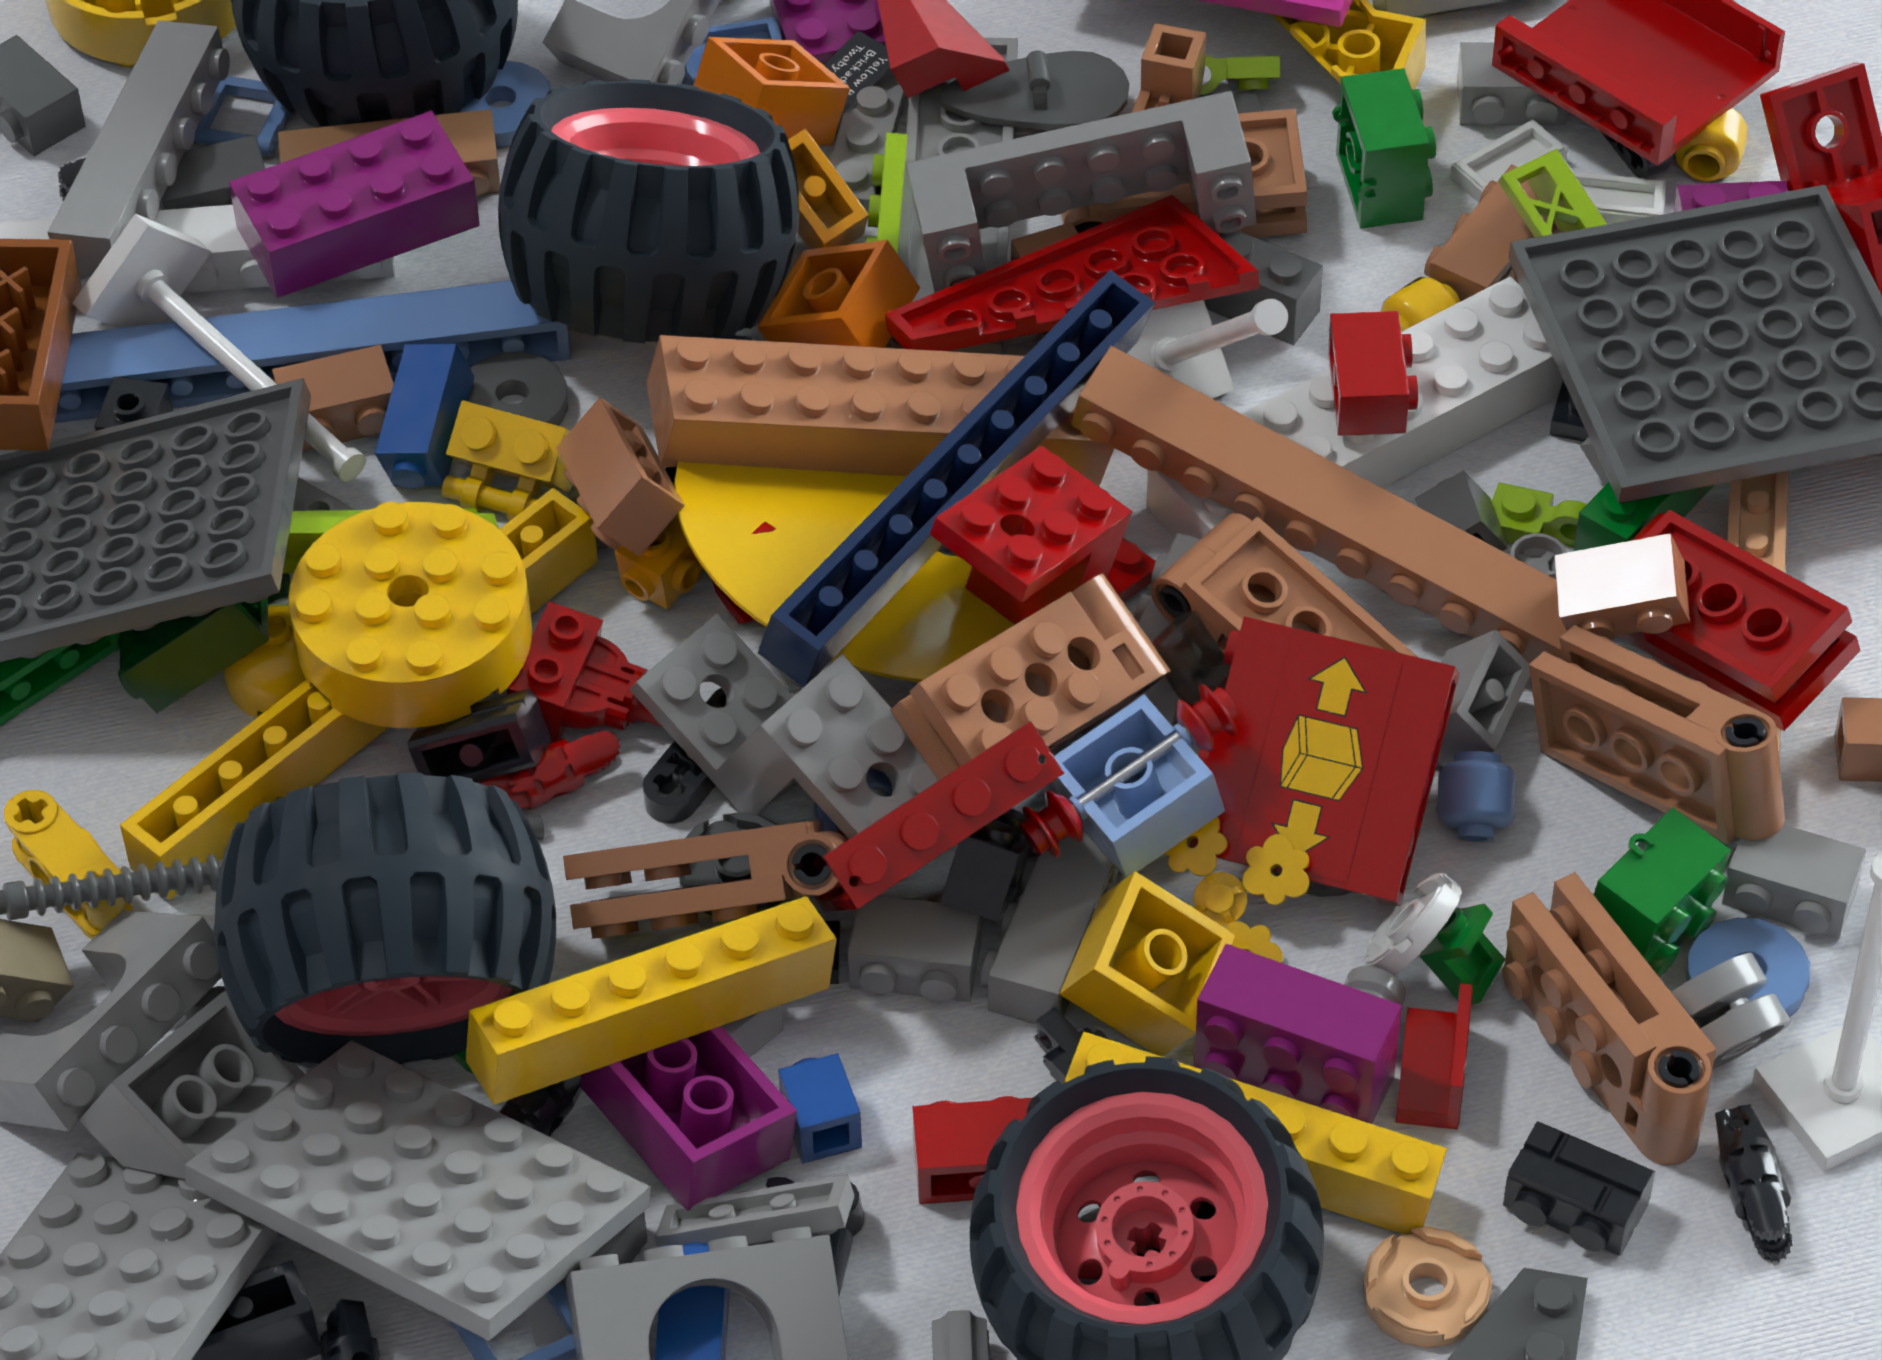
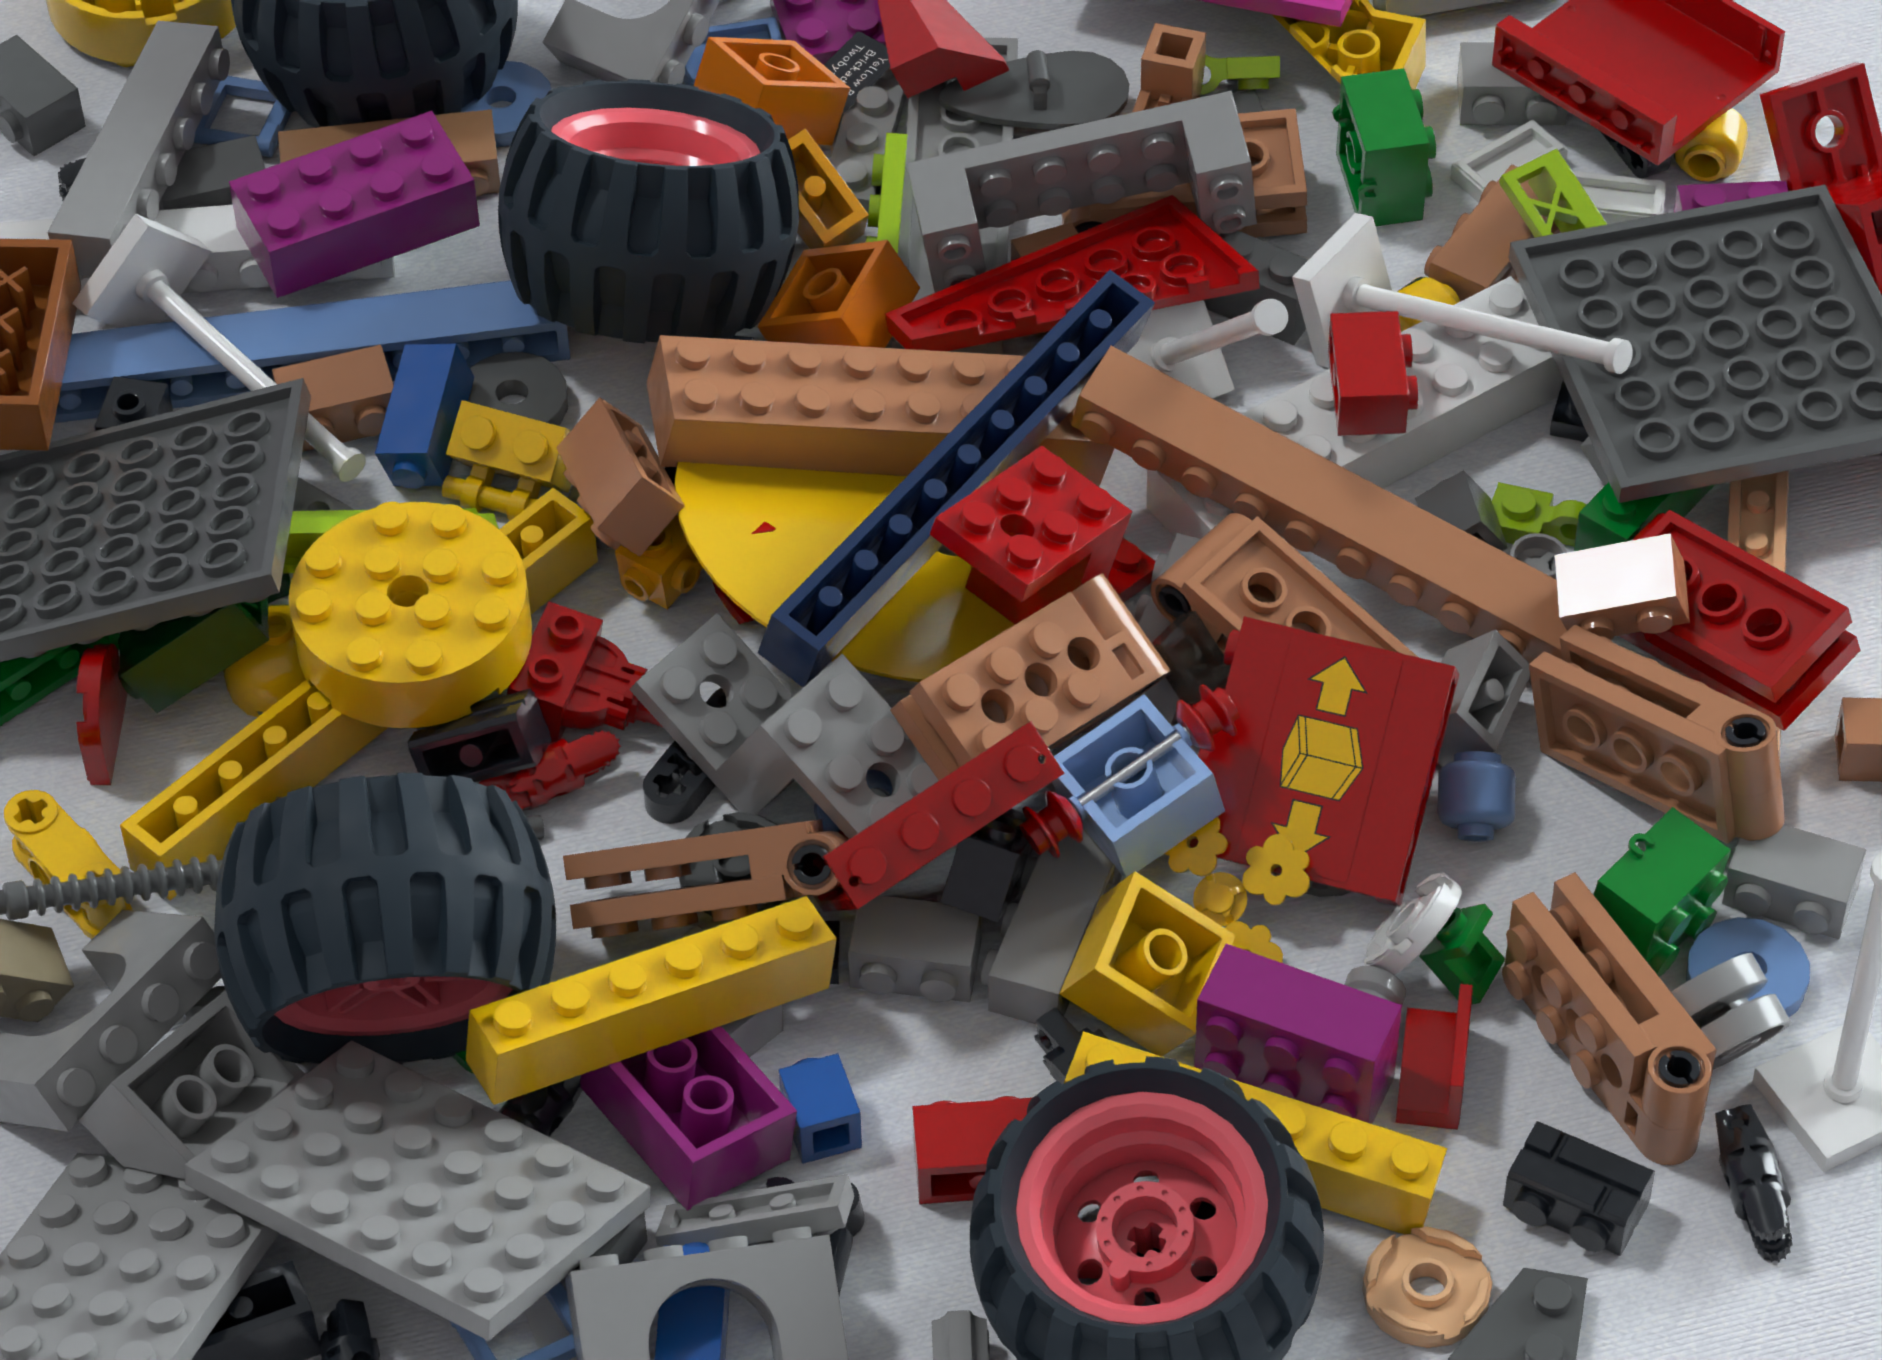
(102, 711): none -> red tile
(1353, 278): none -> white tile

